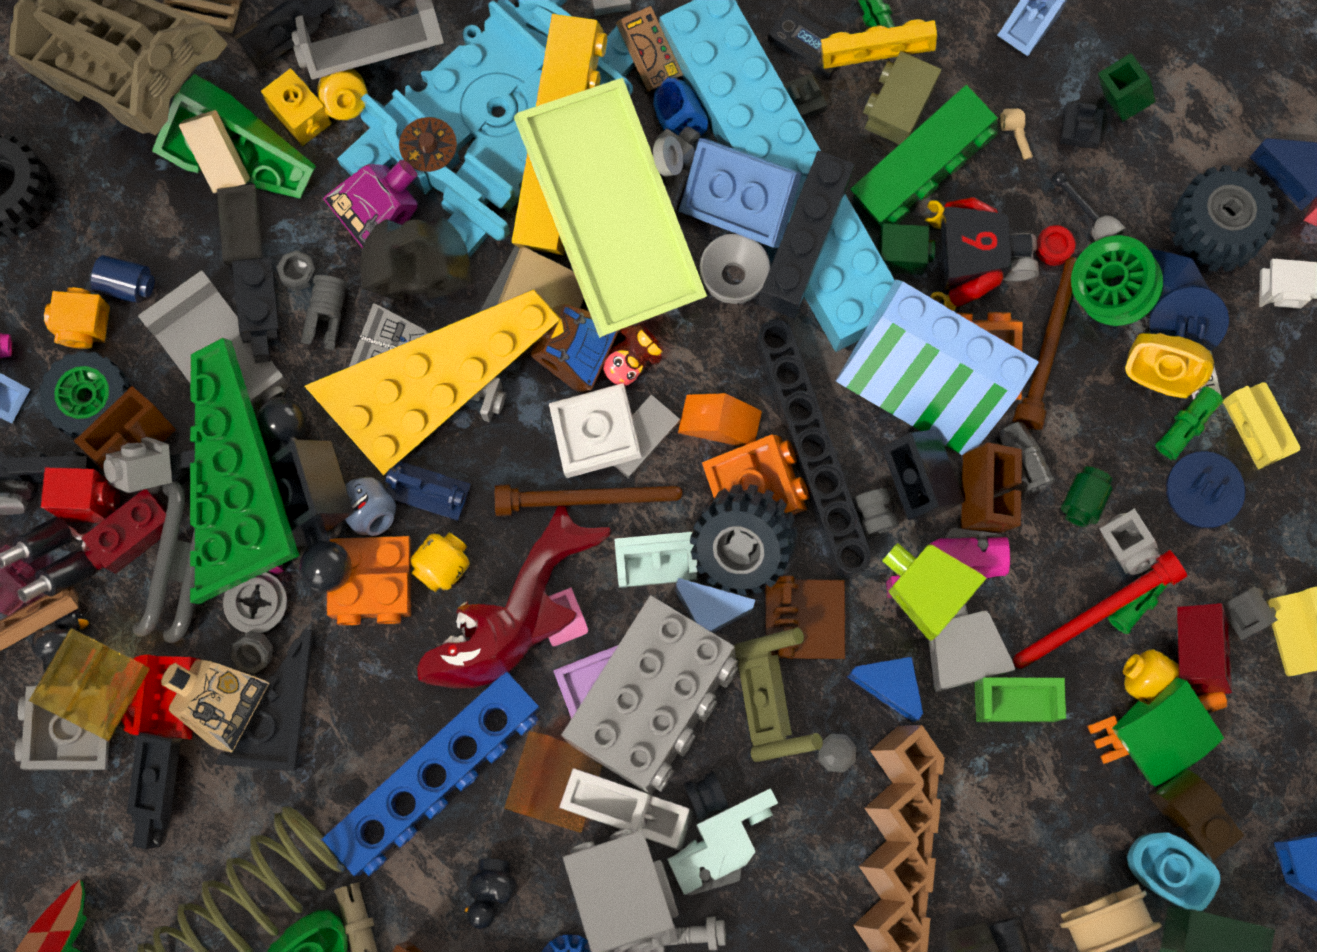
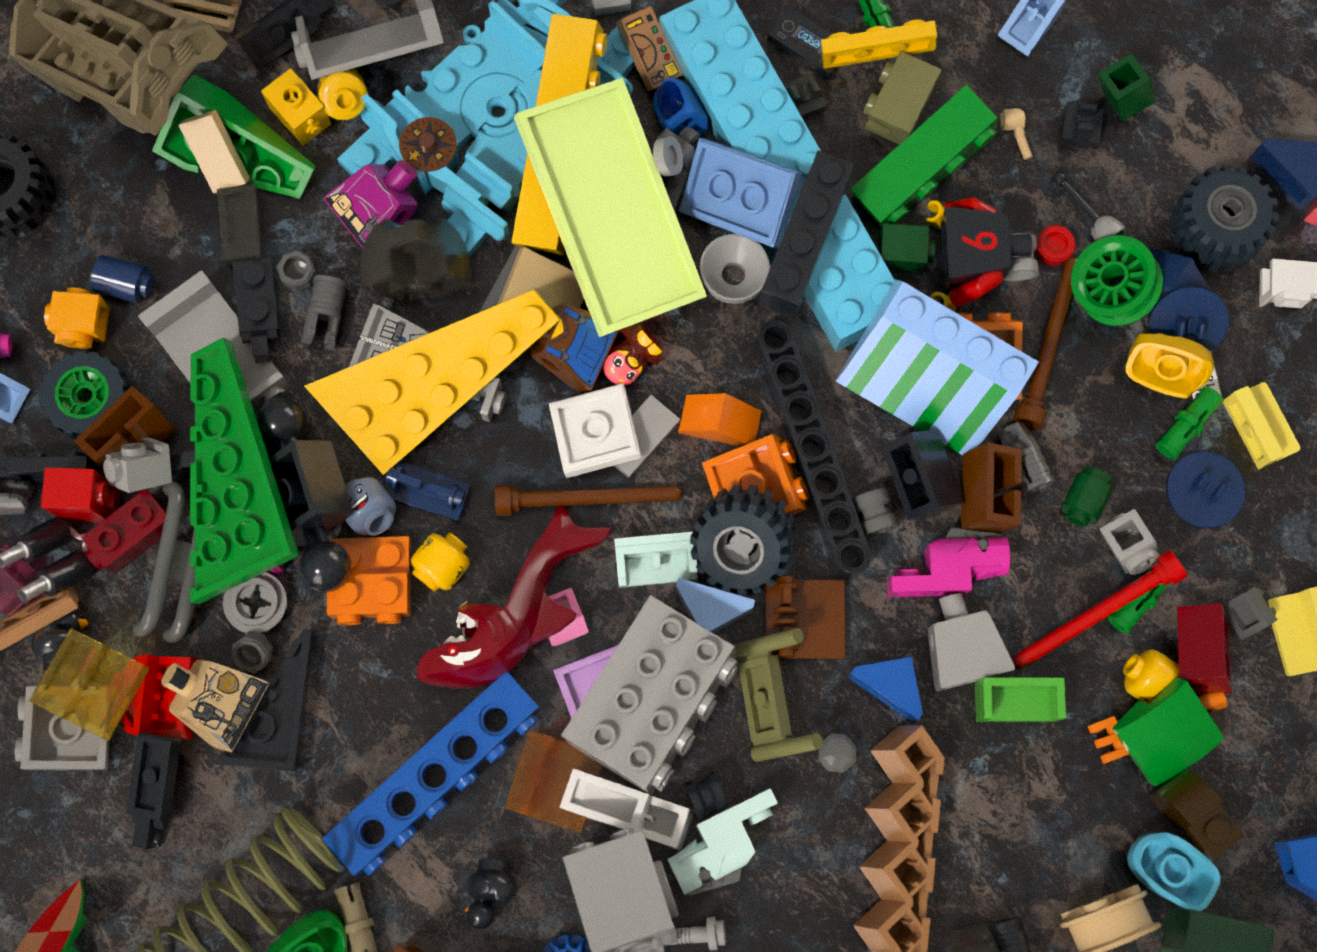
(931, 586): lime torso -> none

